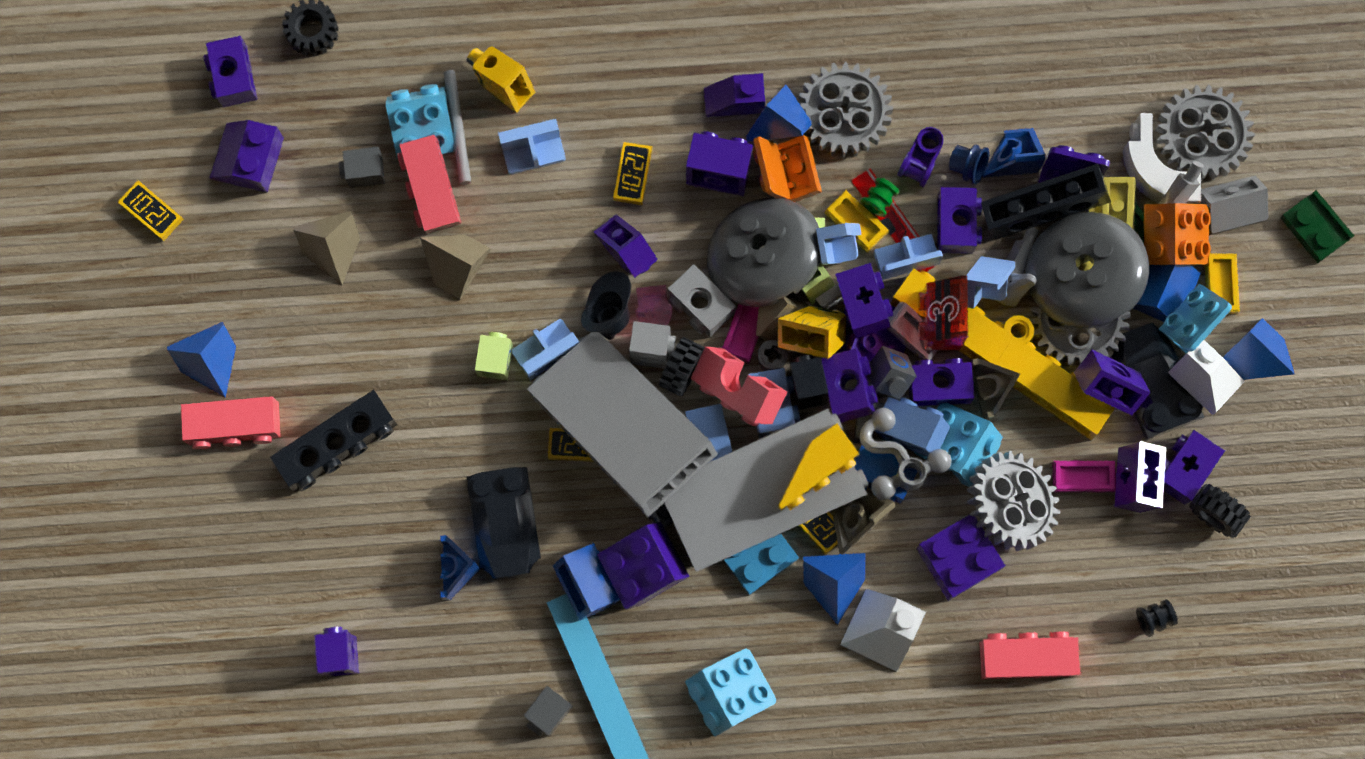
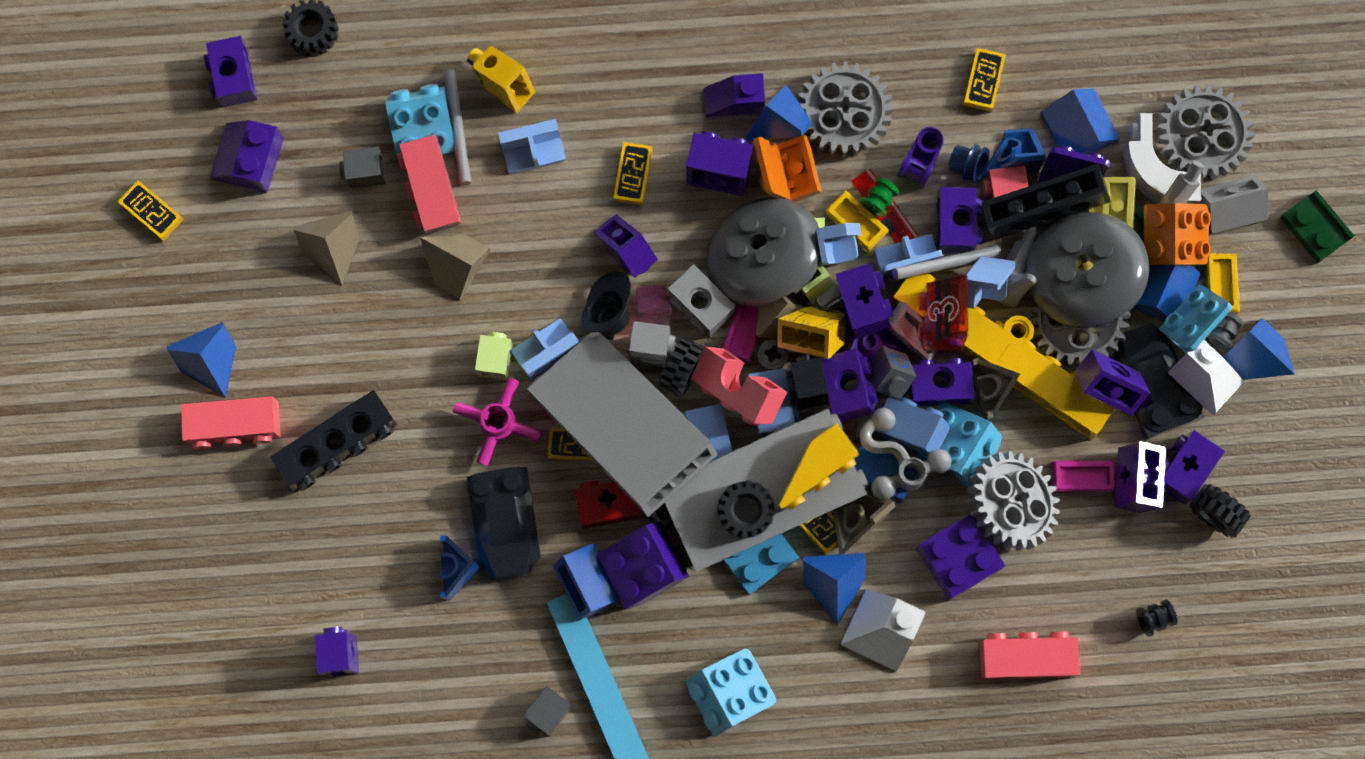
(493, 411): none -> dark pink bar
(596, 514): none -> red brick
(765, 509): none -> black tyre
(945, 262): none -> light grey bar
(984, 79): none -> tile
(1004, 181): none -> coral brick
(1080, 122): none -> blue slope
(1223, 340): none -> dark grey bush

